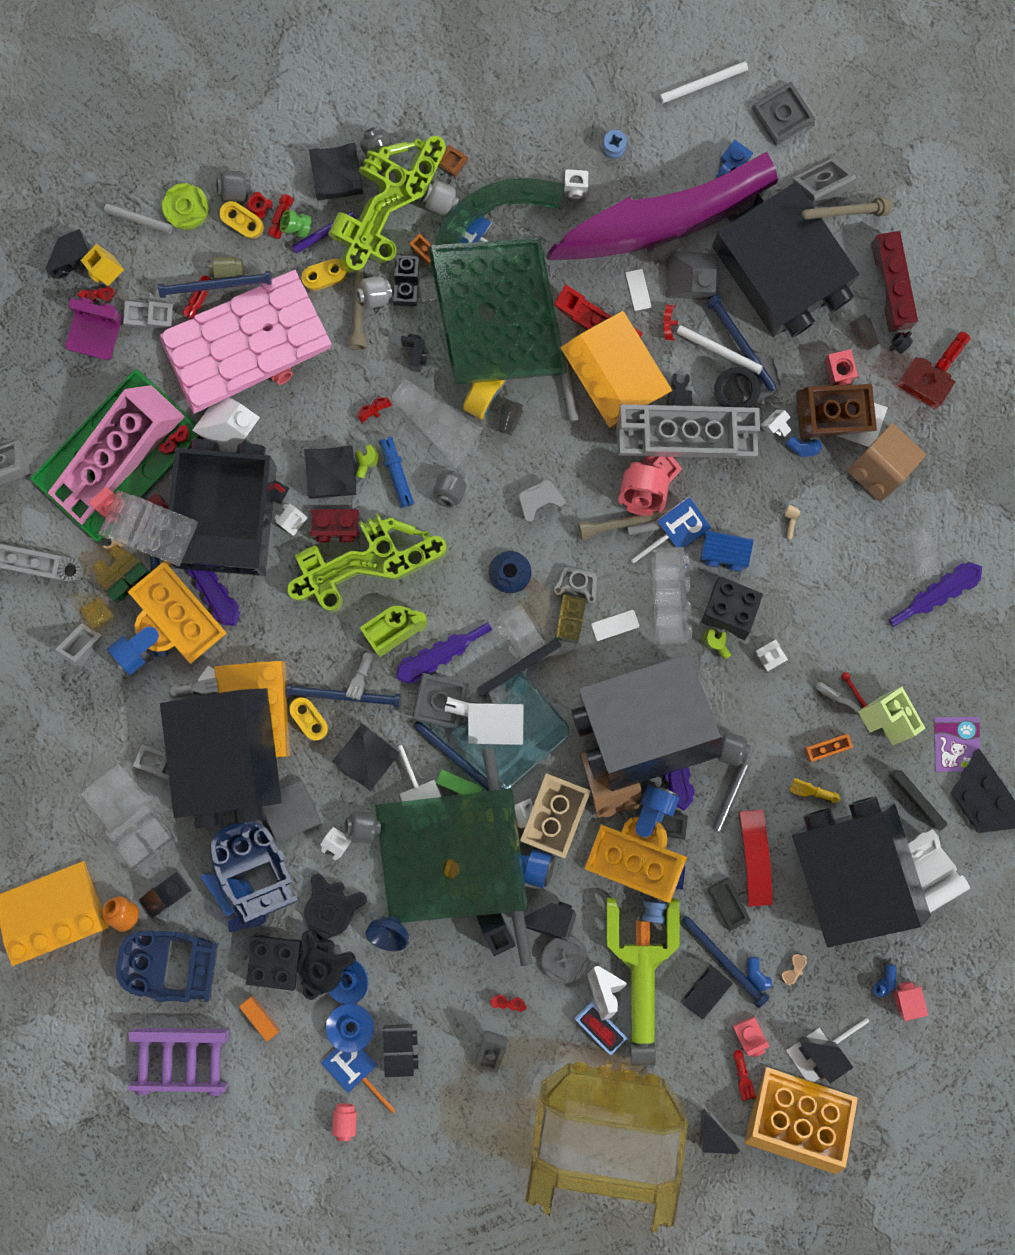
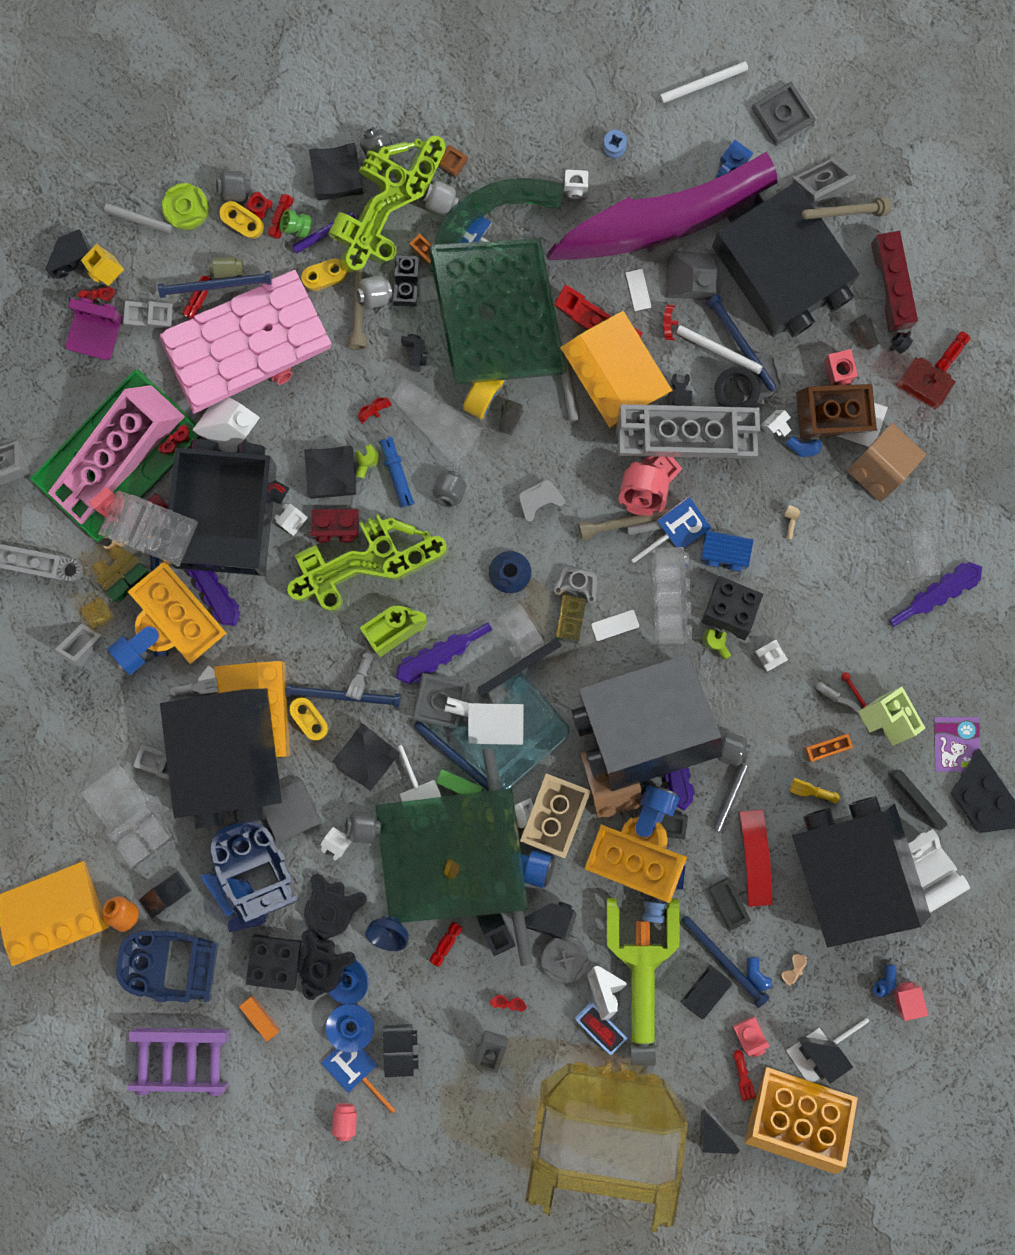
(445, 944): none -> red axle

